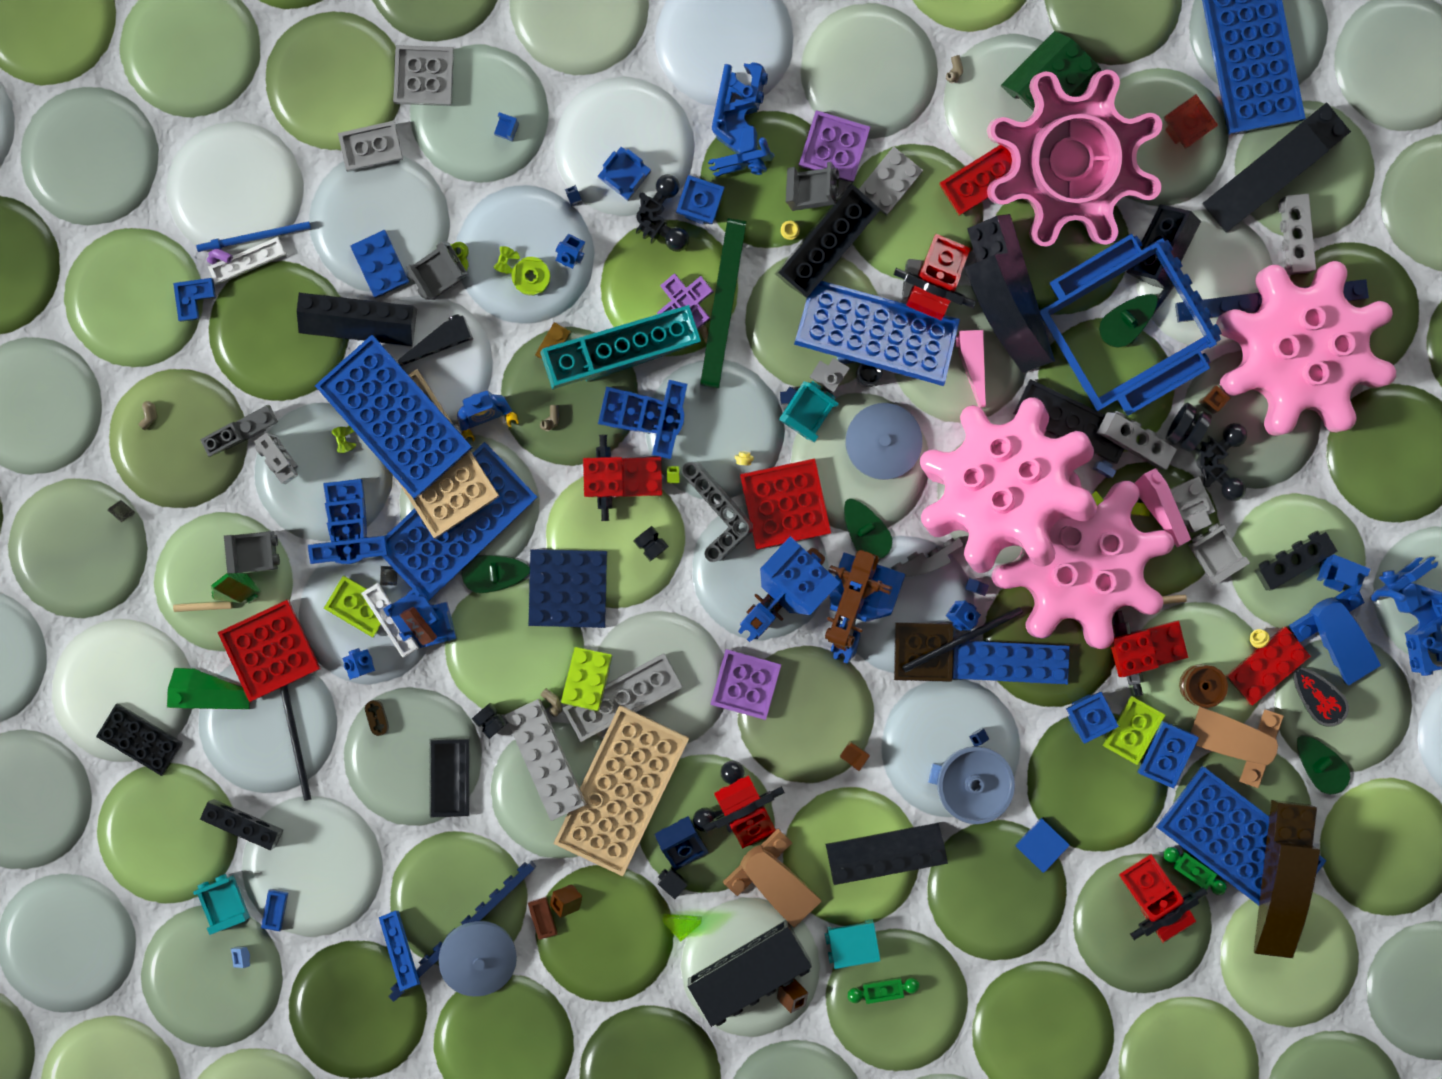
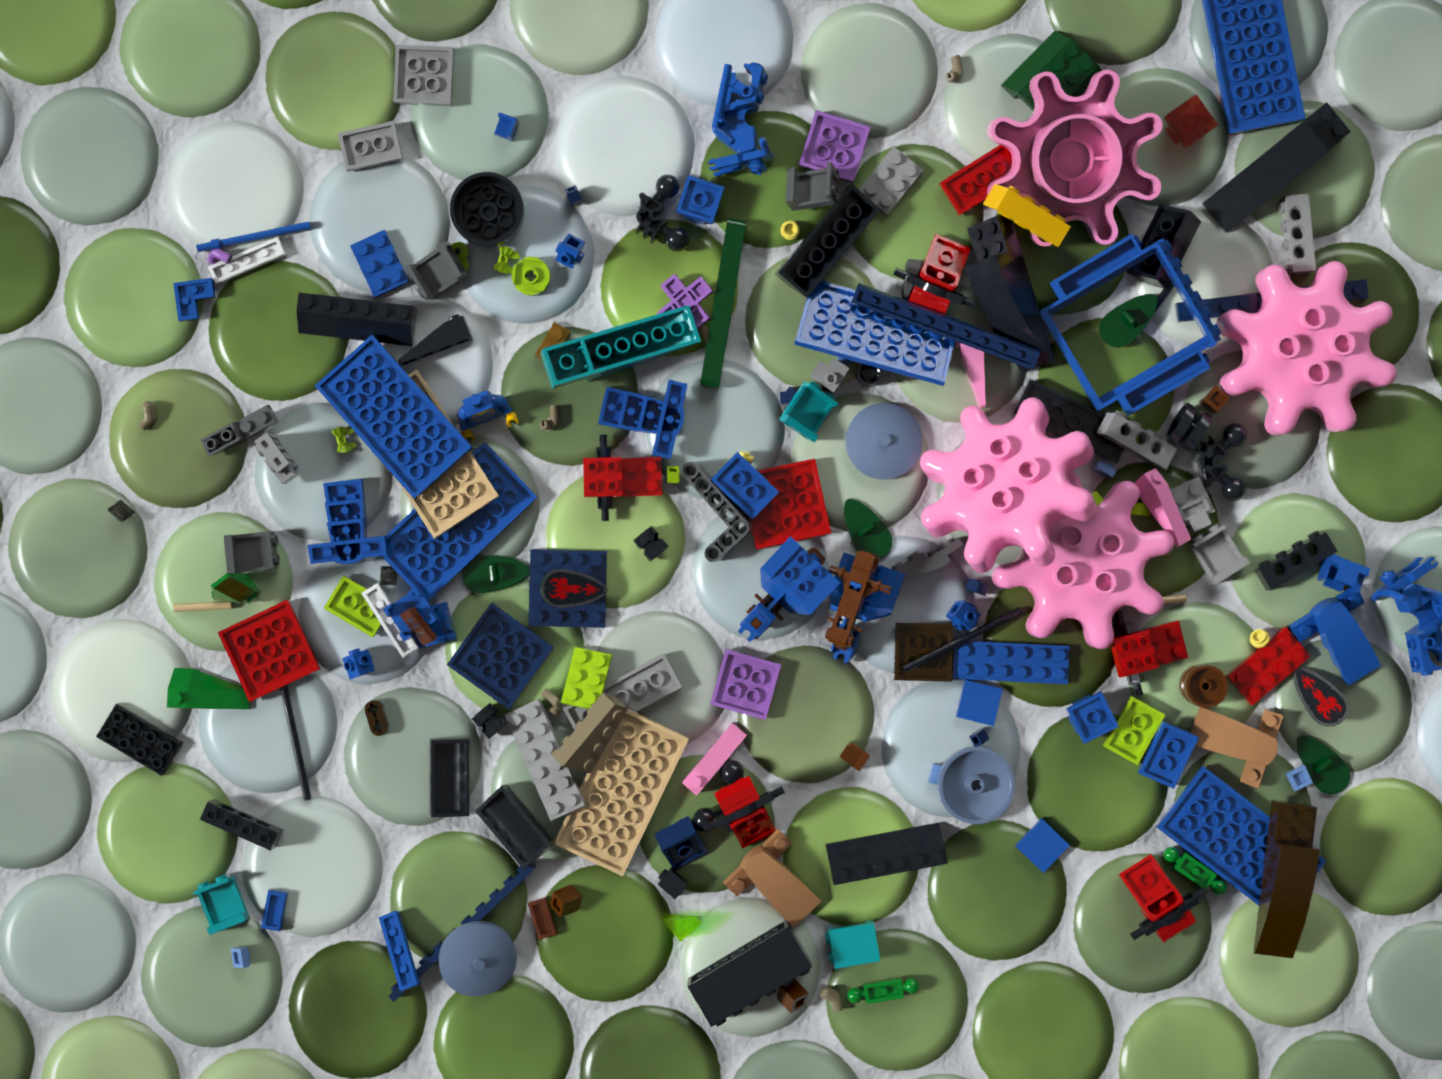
(473, 189): none -> black wheel
(500, 655): none -> dark blue plate
(515, 826): none -> black slope
(570, 588): none -> shield
(591, 734): none -> dark tan wedge
(624, 172): blue panel -> none
(714, 759): none -> bright pink slope
(744, 485): none -> blue plate
(833, 996): none -> dark tan arm
(946, 326): none -> dark blue plate
(979, 702): none -> blue tile
(1027, 214): none -> yellow wedge
(1299, 777): none -> medium blue plate

